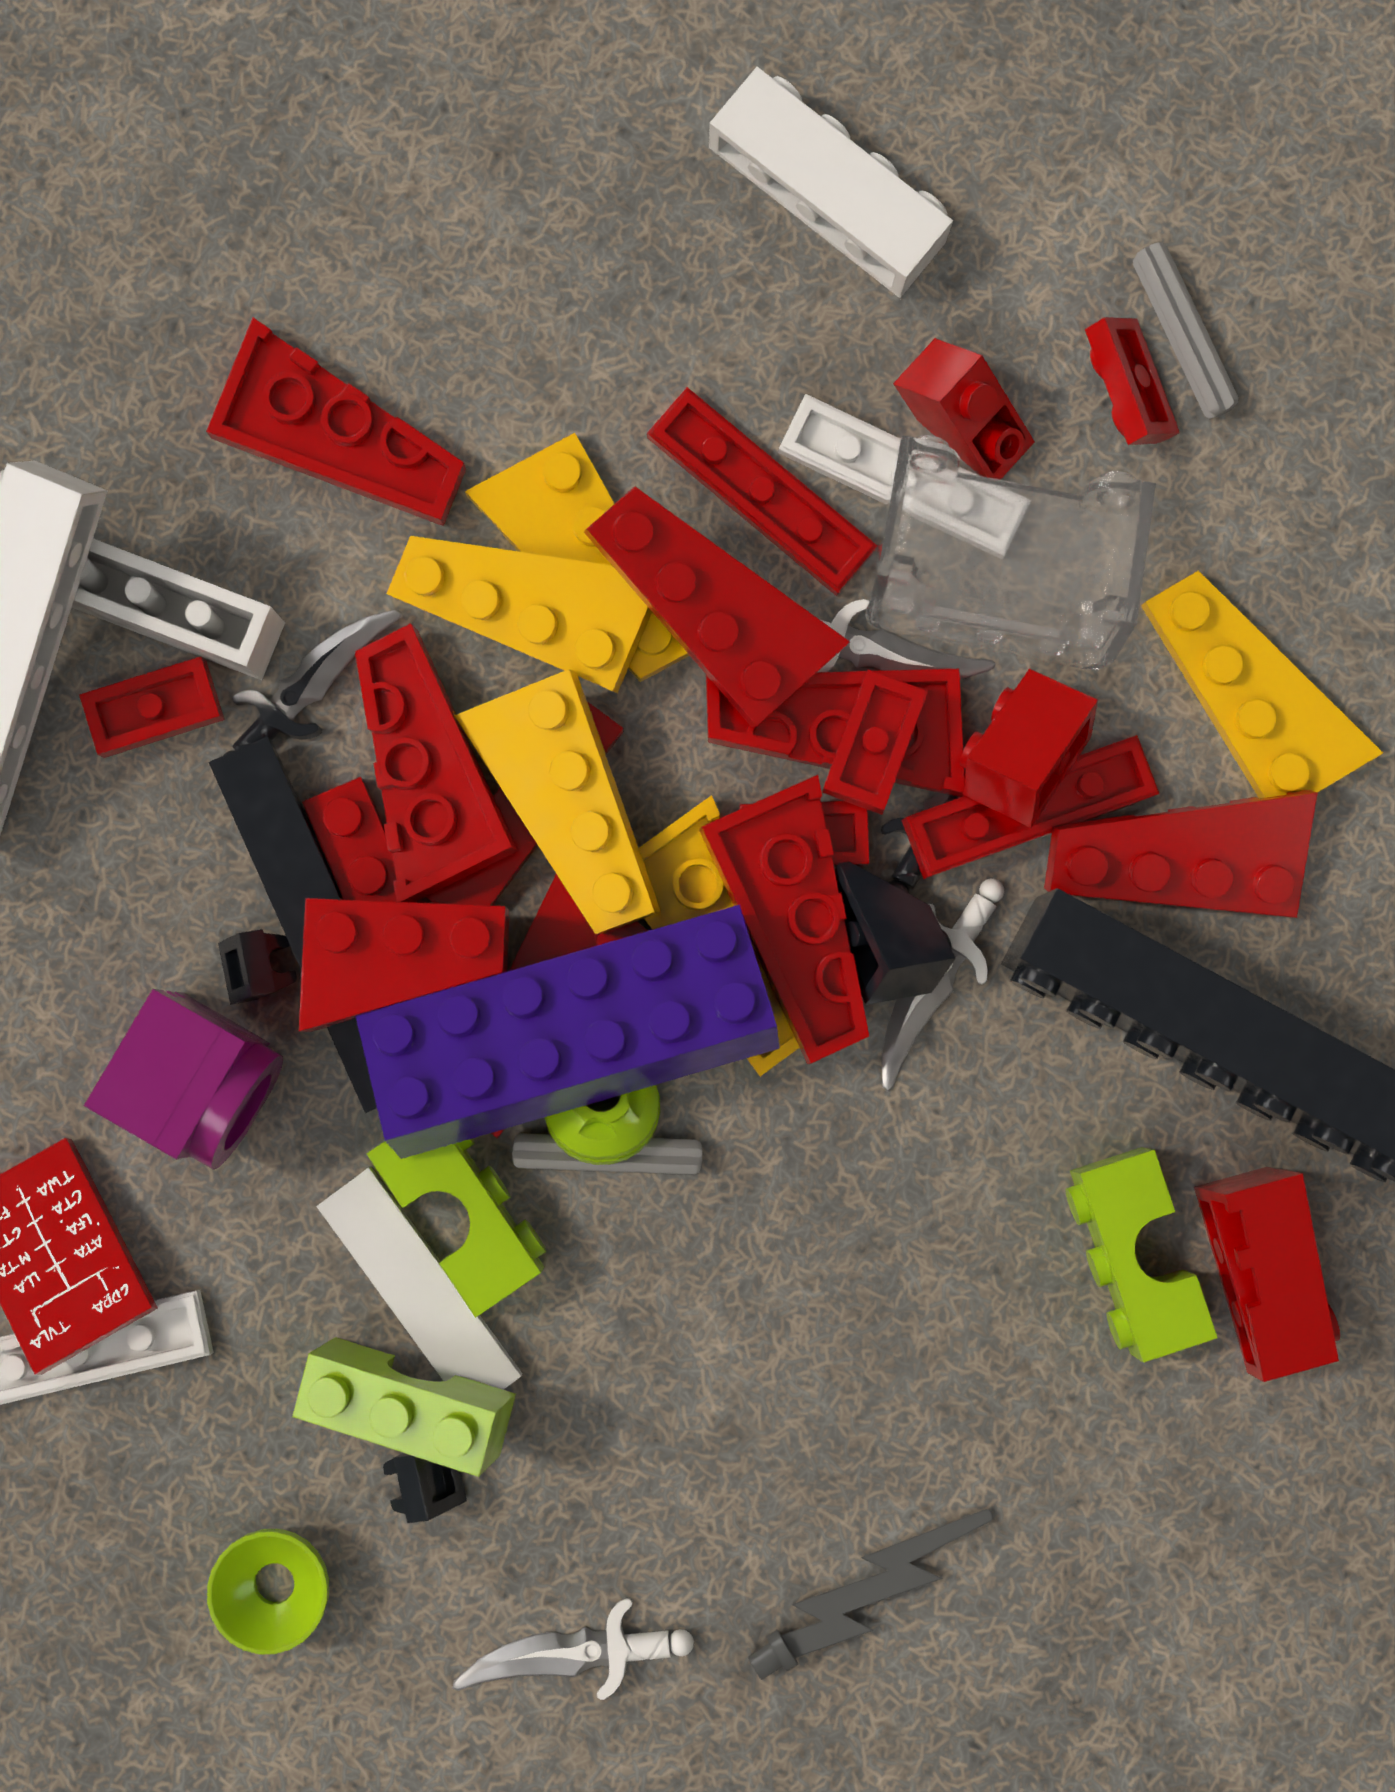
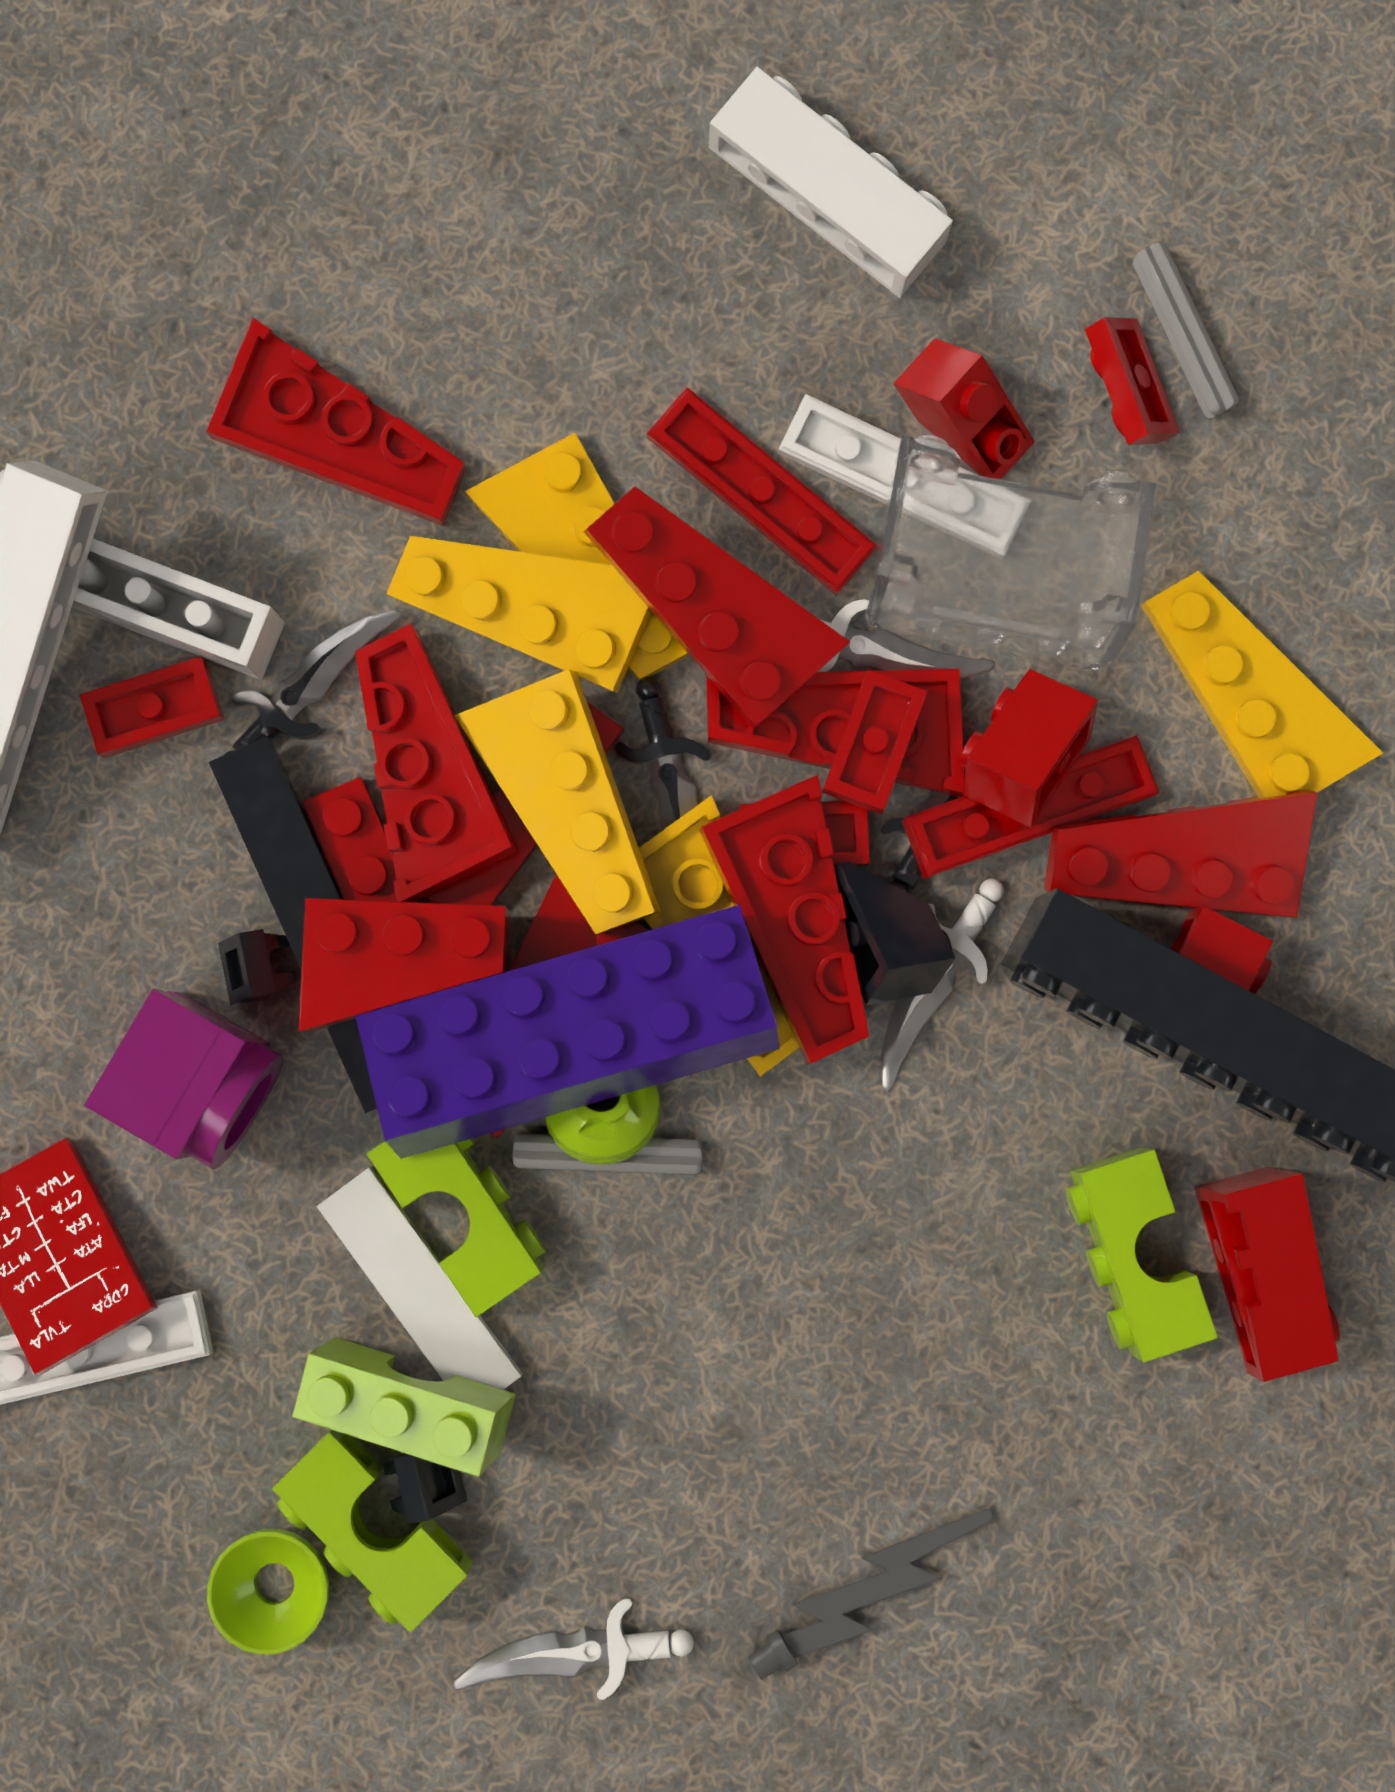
(403, 1573): none -> lime arch
(668, 779): none -> black piece
(1224, 947): none -> red brick

